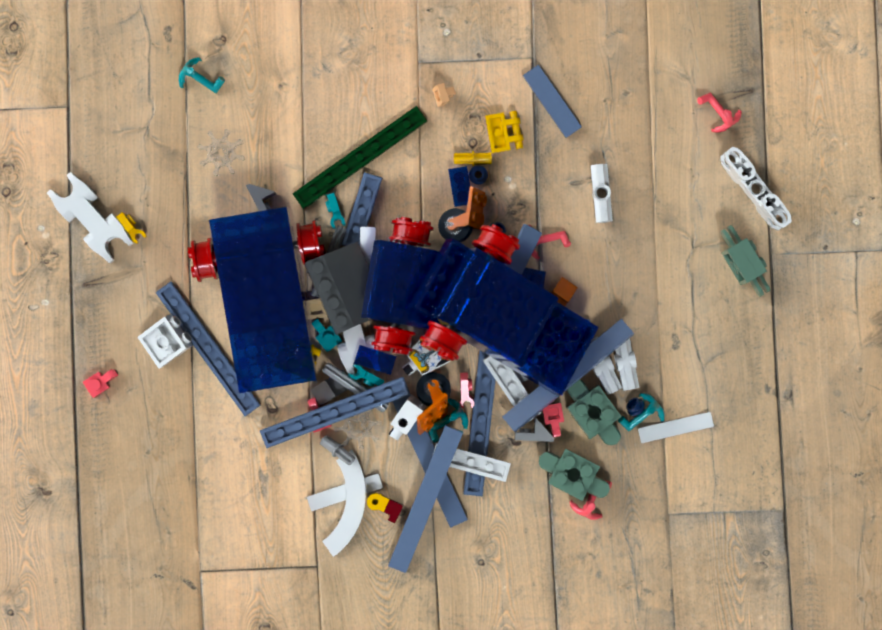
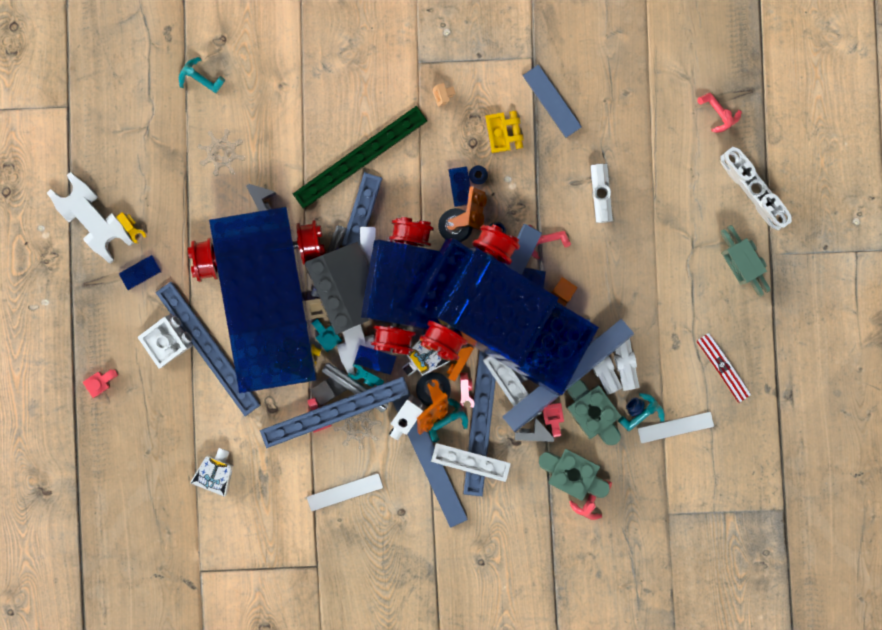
(140, 272): none -> clear blue plate
(214, 473): none -> white torso
(332, 206): teal plate -> none
(337, 450): light grey axle -> none
(353, 509): white tile -> none
(380, 502): leg -> none
(425, 498): sand blue tile -> none
(455, 370): none -> orange slope
(472, 158): yellow axle -> none
(724, 367): none -> sticker

